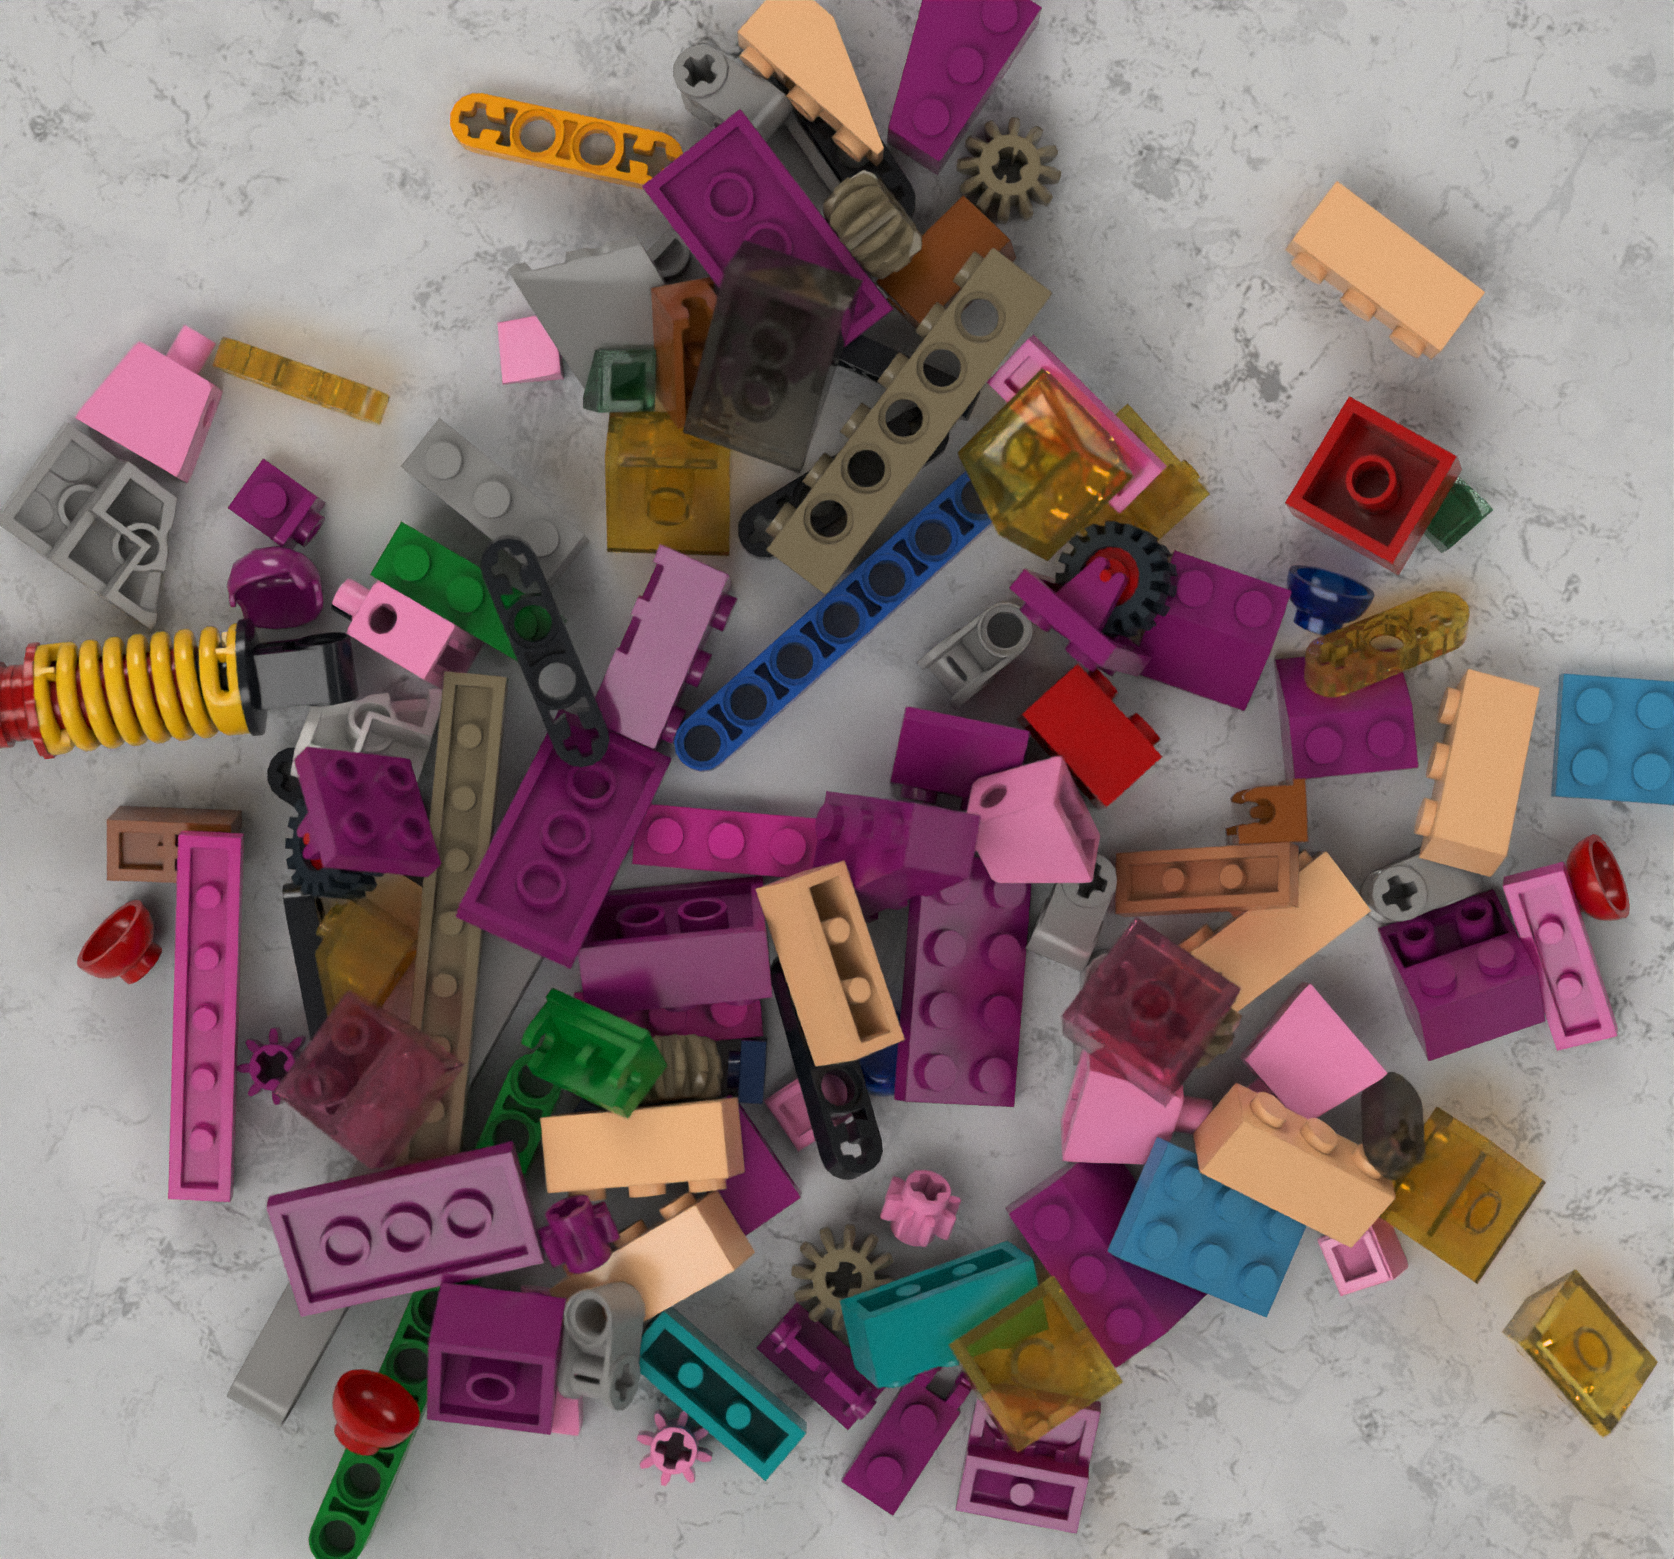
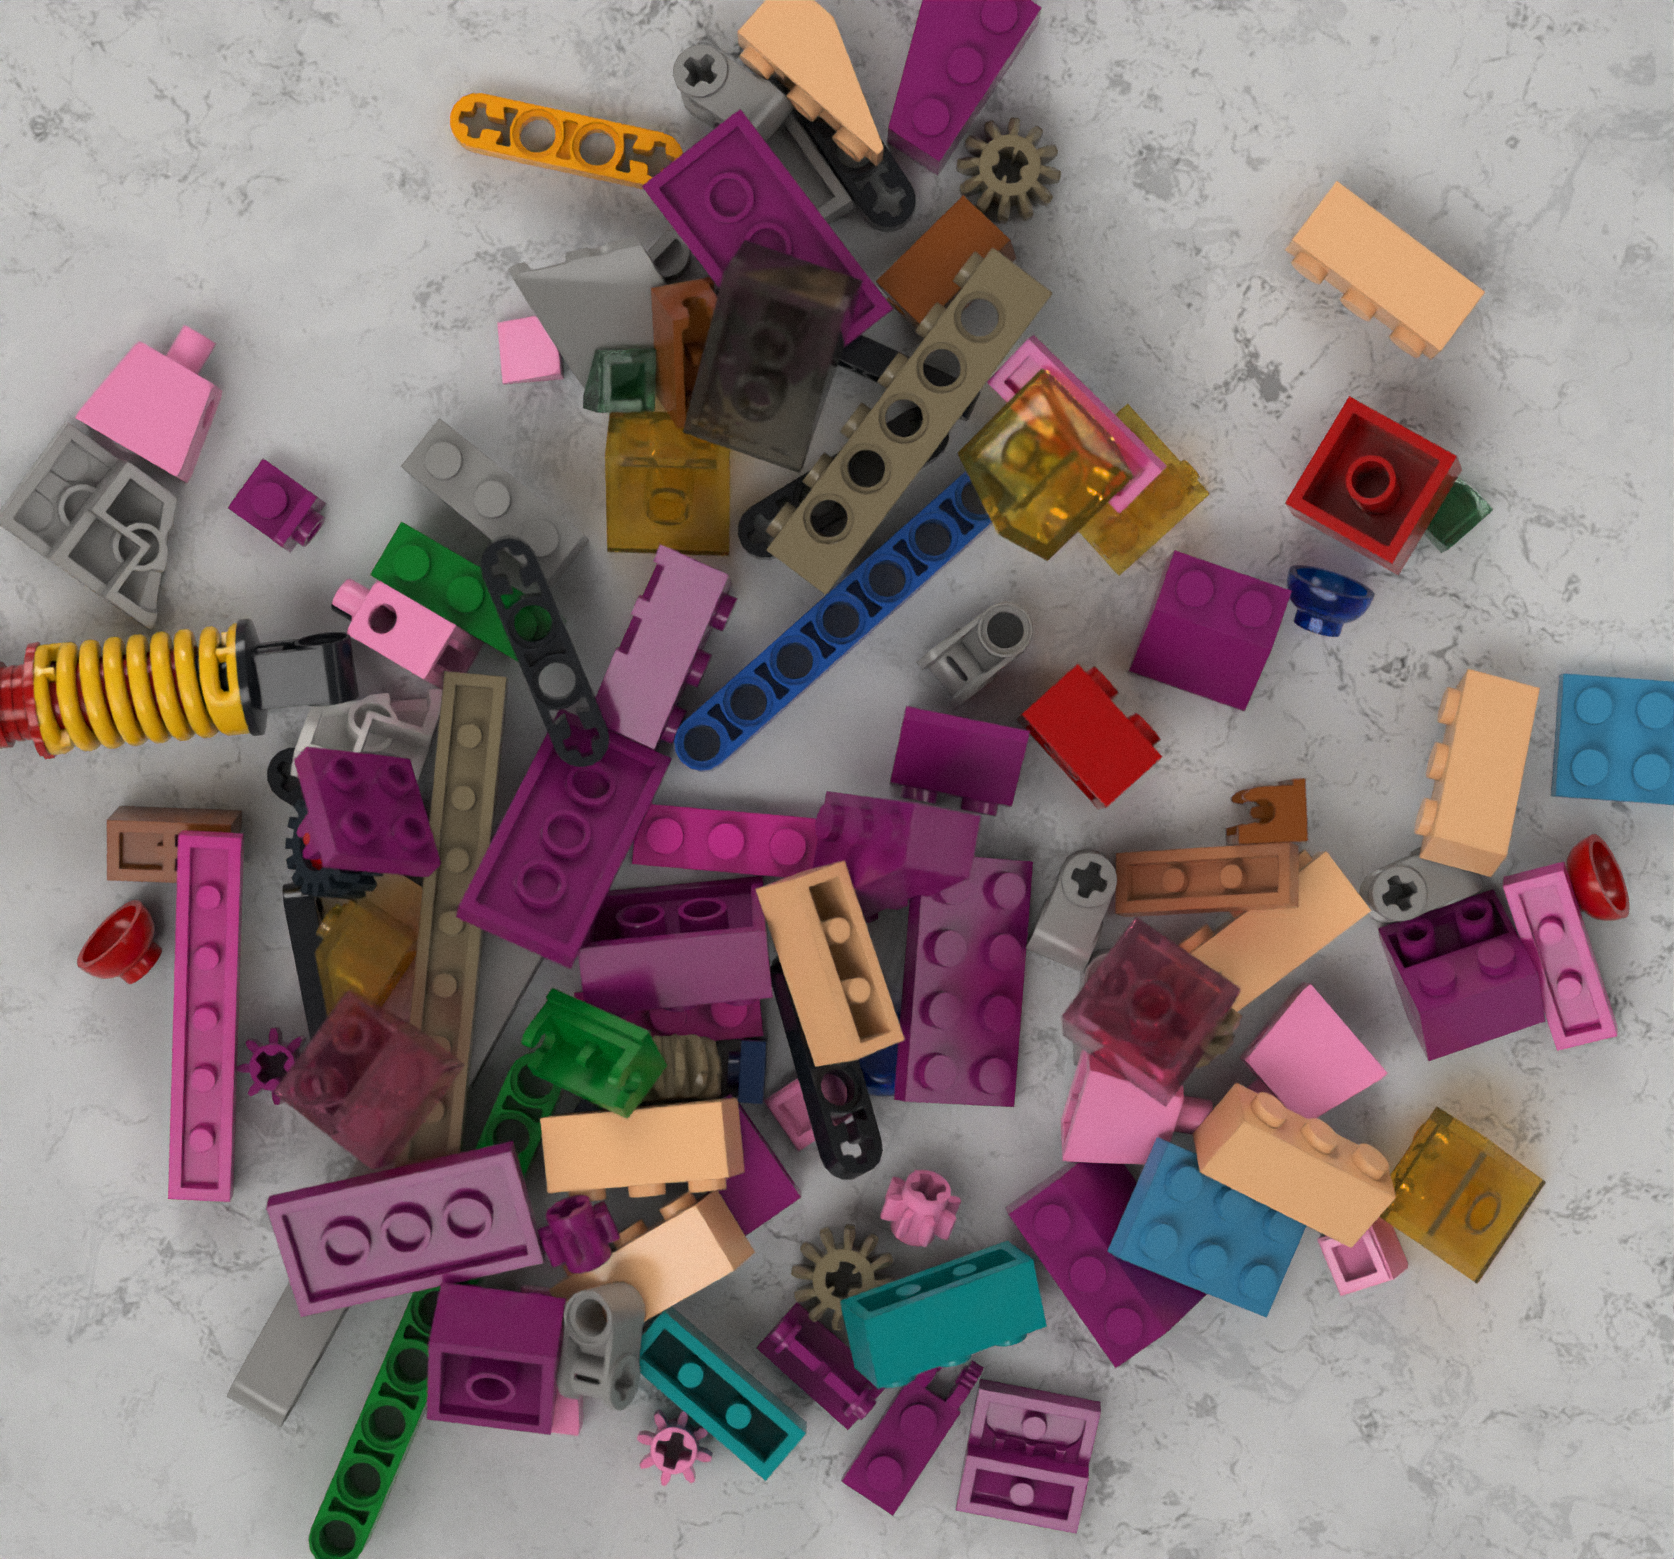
(276, 588): magenta hair -> none
(301, 381): clear yellow beam -> none
(372, 1411): red piece -> none
(872, 224): dark tan gear -> none
(1034, 825): bright pink torso -> none
(1034, 1364): clear yellow slope -> none
(1107, 592): plate -> none
(1347, 733): magenta slope -> none
(1372, 665): clear yellow beam -> none
(1392, 1126): clear smoke beam -> none
(1581, 1350): clear yellow slope -> none

